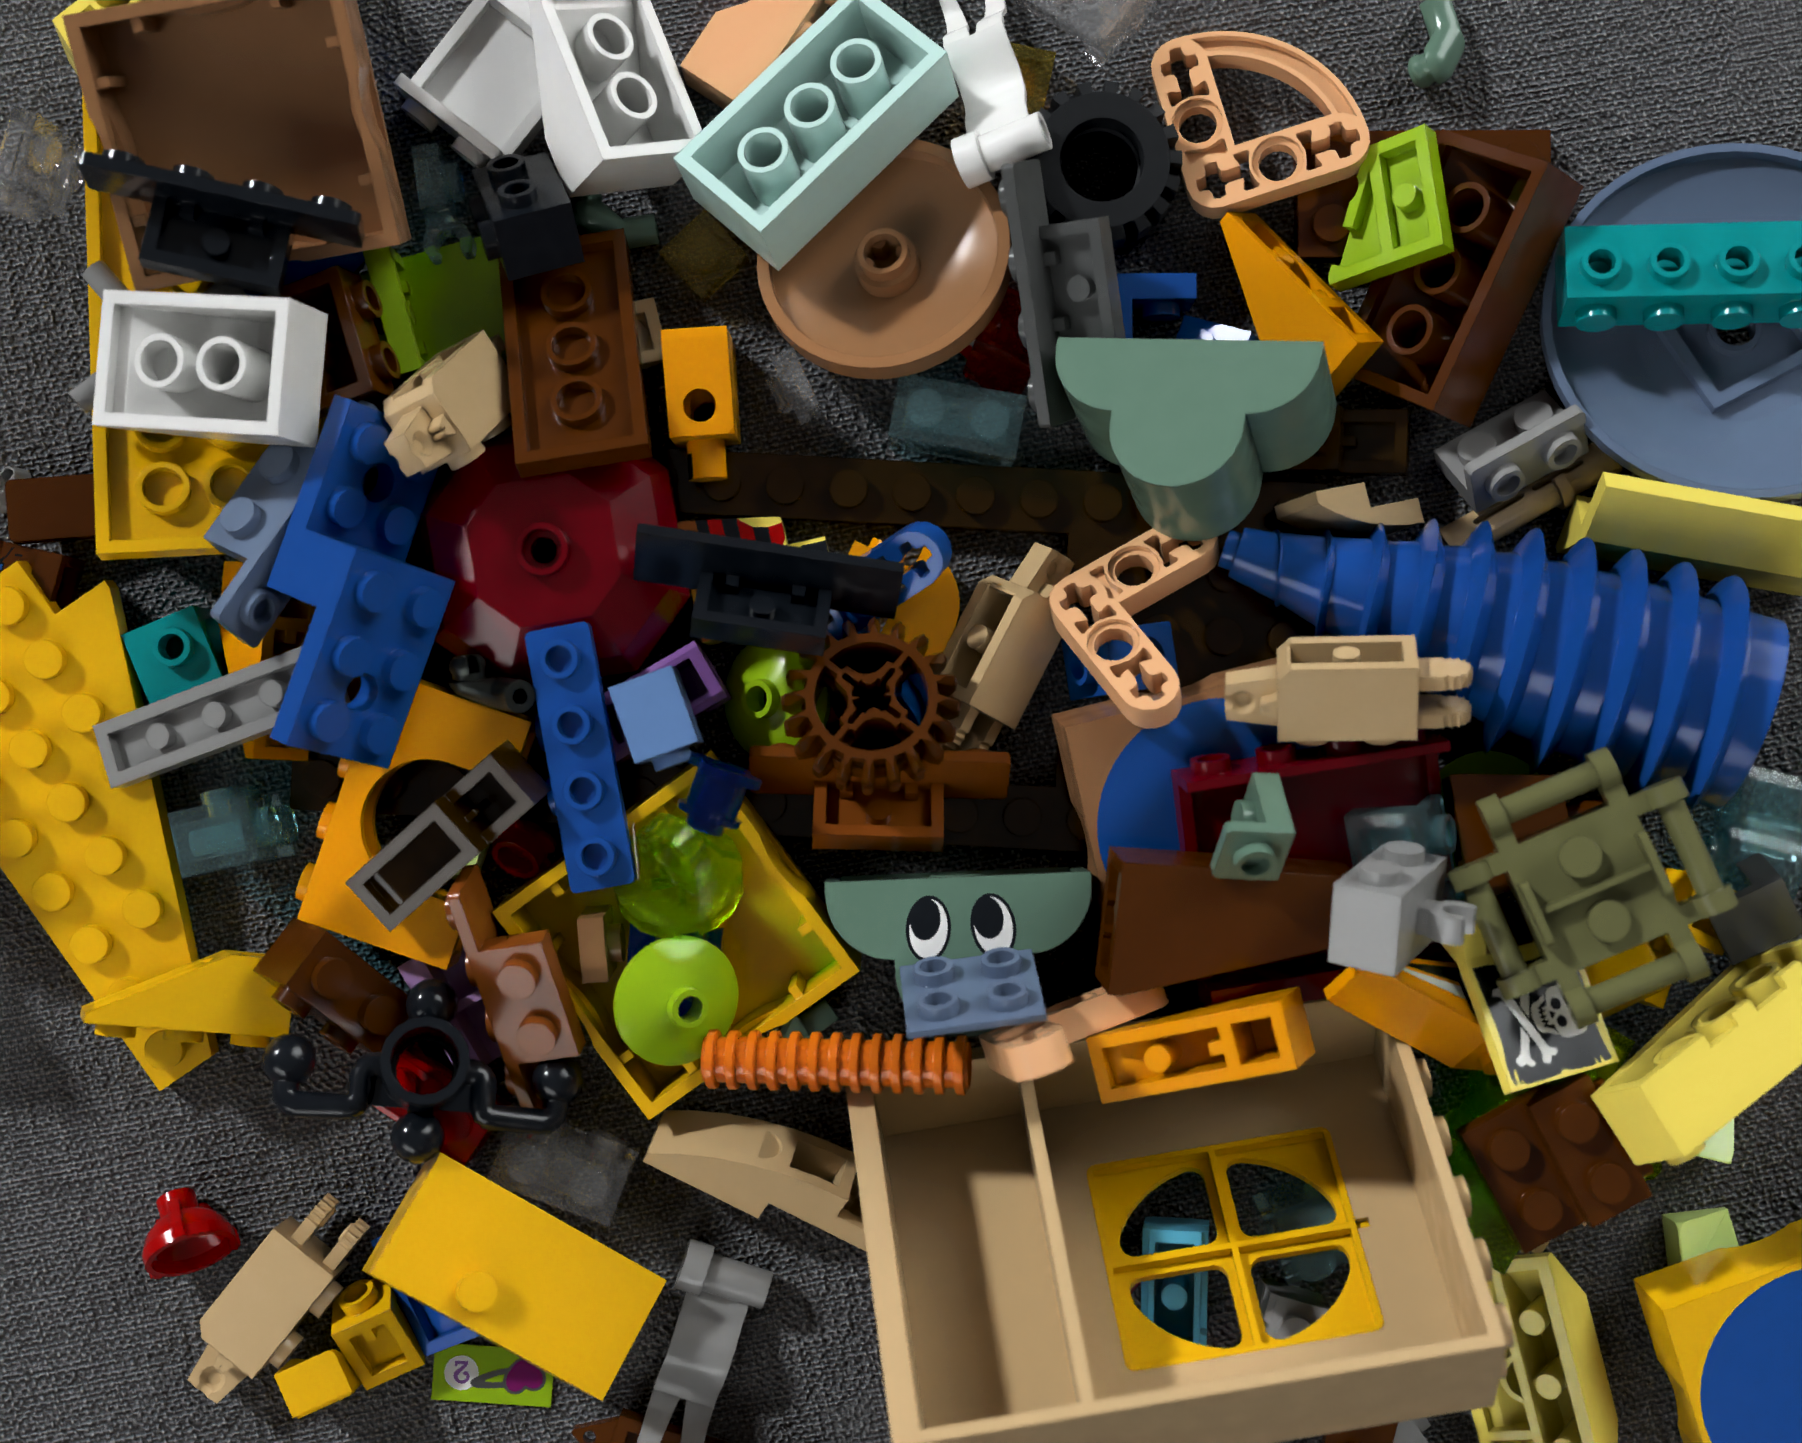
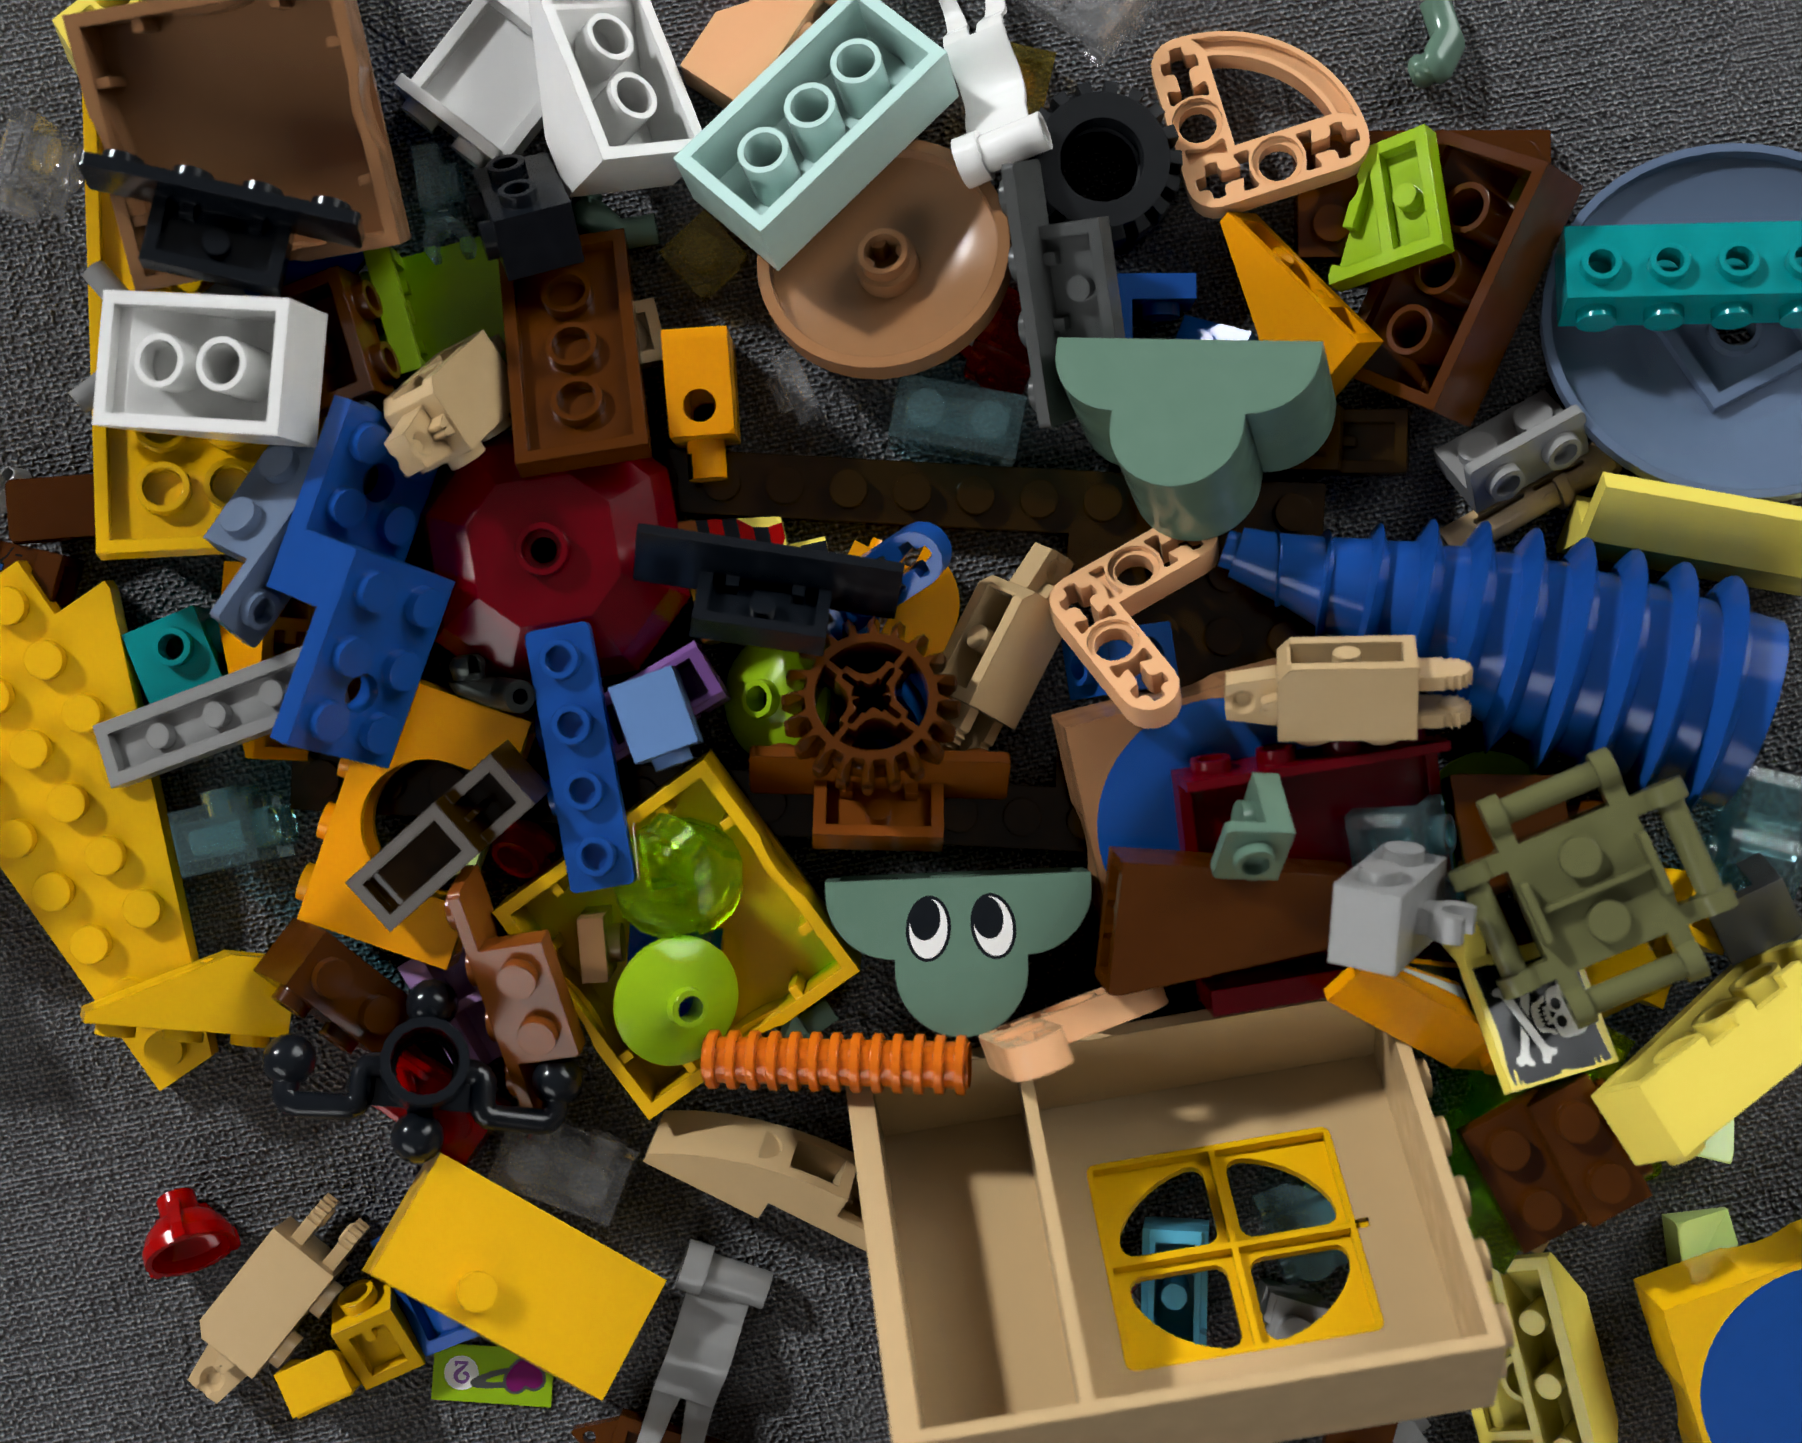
(716, 794): clear blue brick -> none
(971, 993): sand blue hinge -> none
(1203, 1046): light orange slope -> none
(1347, 512): tan slope -> none

